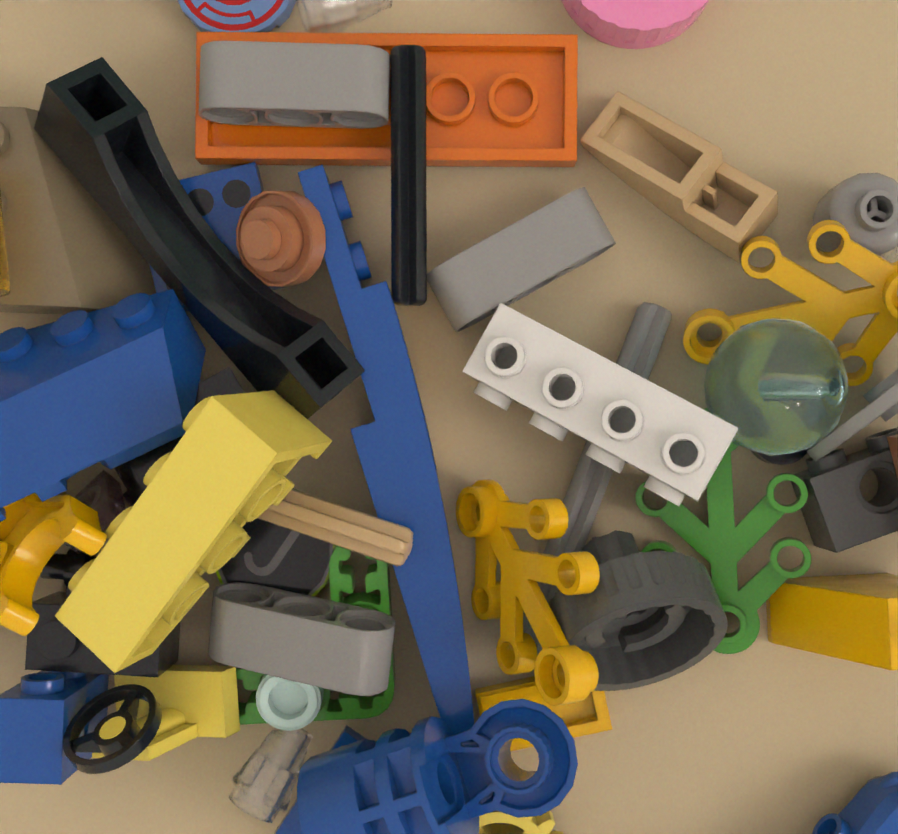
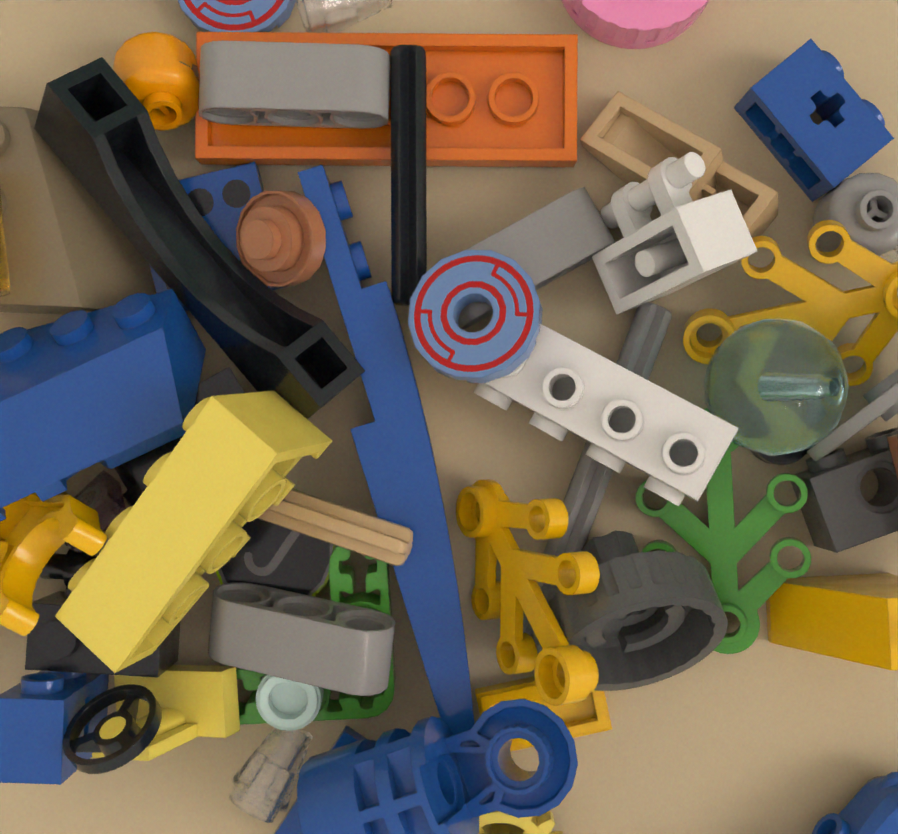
(161, 76): none -> light orange head
(469, 279): none -> medium blue tile
(678, 246): none -> white brick
(811, 153): none -> blue brick

